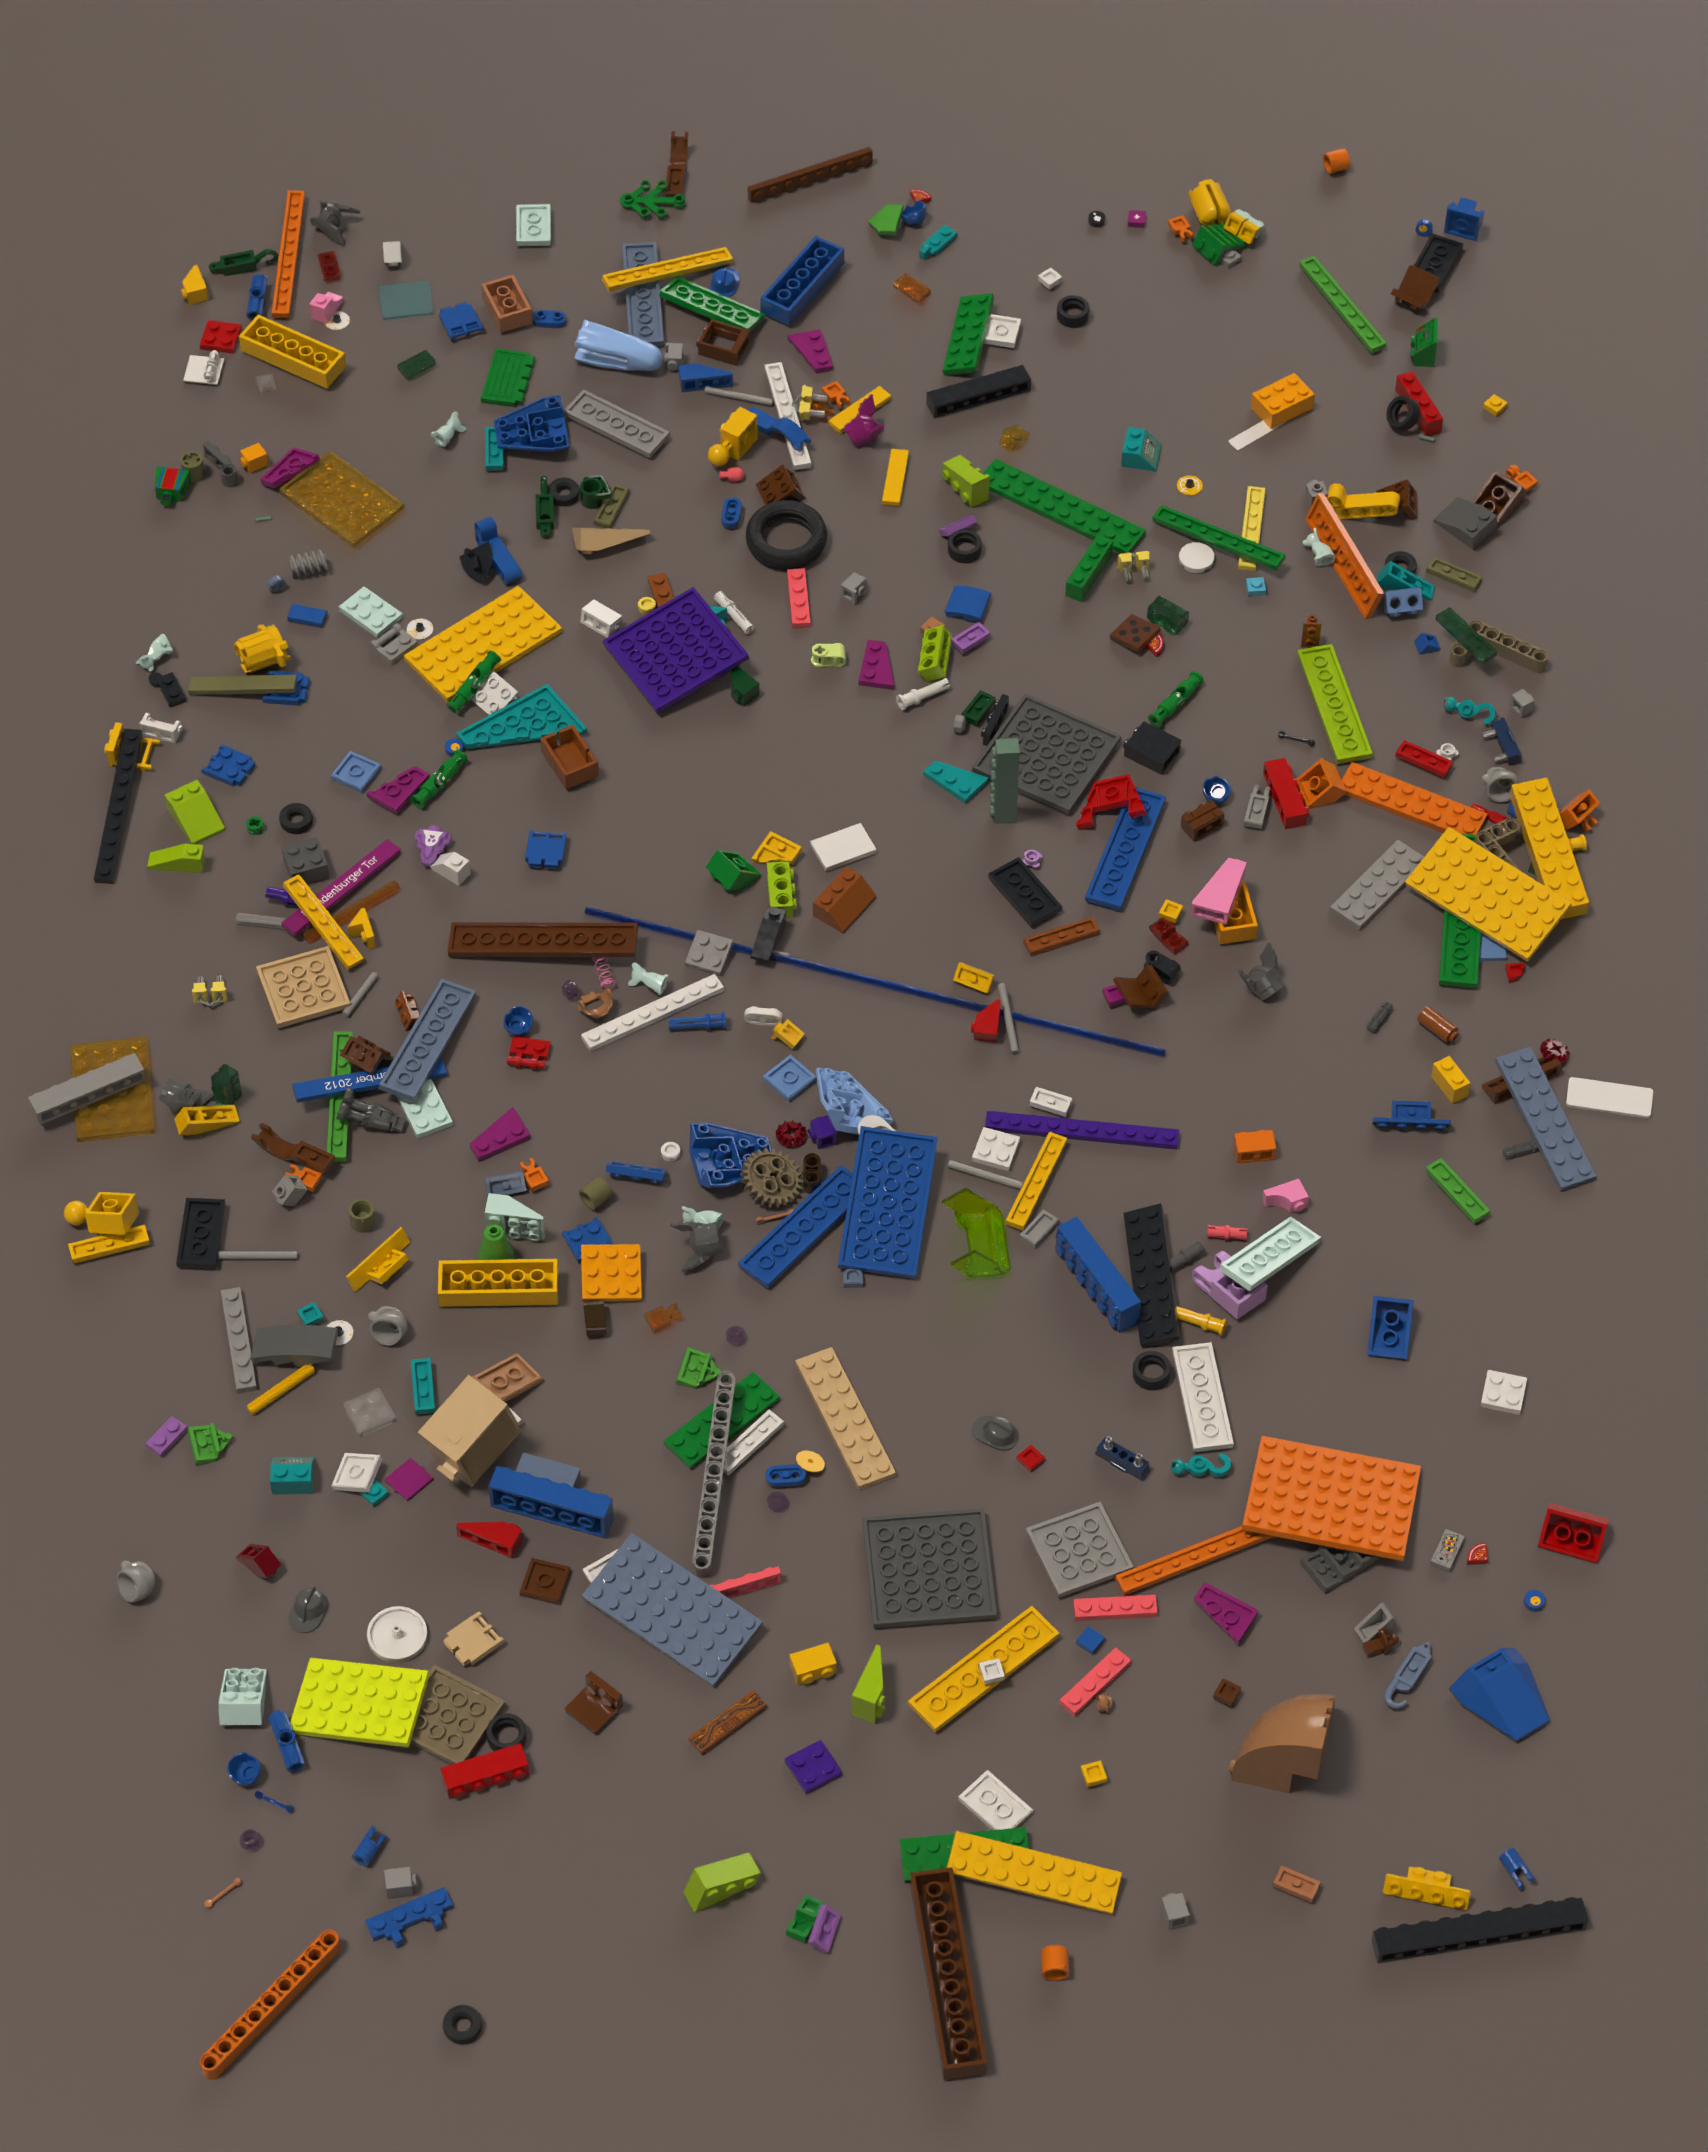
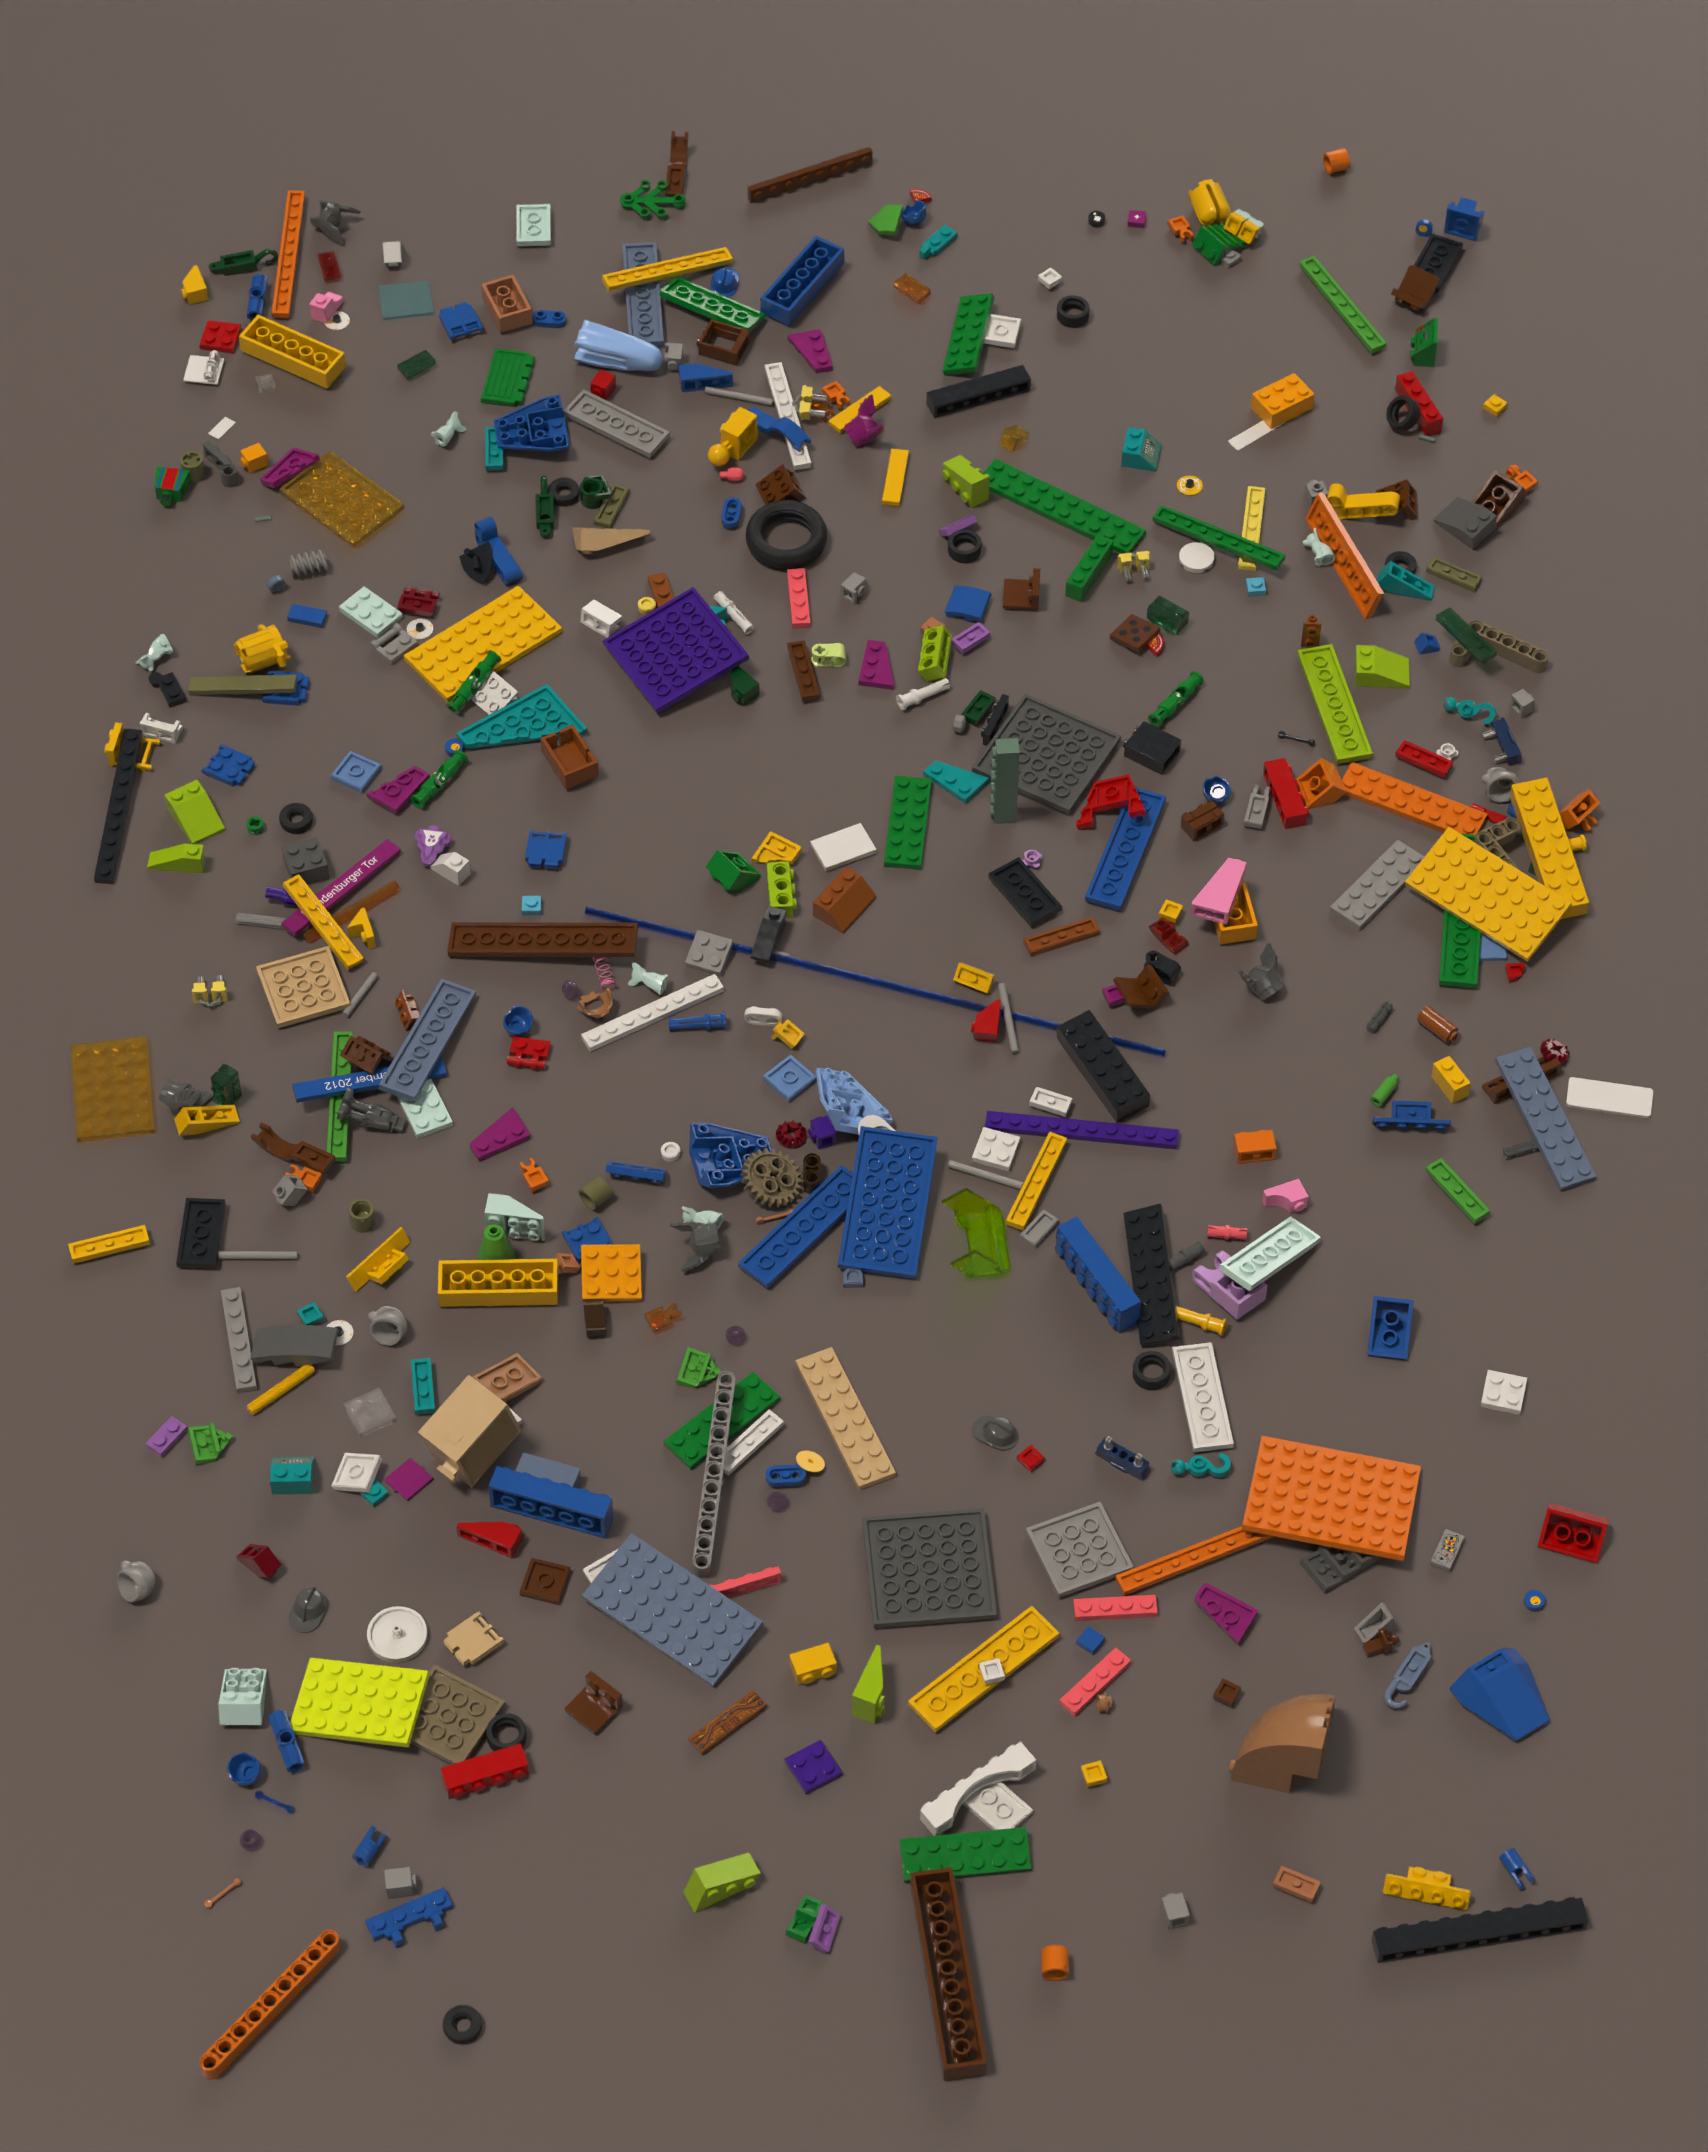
(87, 1088): light grey brick -> none
(107, 1213): yellow brick -> none
(222, 427): none -> white sticker
(418, 601): none -> dark red plate
(505, 1183): sand blue plate -> none
(531, 905): none -> medium azure plate
(567, 1263): none -> nougat plate
(603, 384): none -> red brick
(803, 671): none -> reddish brown plate
(907, 822): none -> green plate
(1011, 1765): none -> white arch
(1022, 593): none -> reddish brown bracket
(1034, 1872): yellow plate -> none
(1103, 1066): none -> black brick
(1380, 668): none -> lime slope
(1384, 1090): none -> bright green cylinder
(1402, 597): medium blue brick -> none
(1478, 1554): red tile -> none

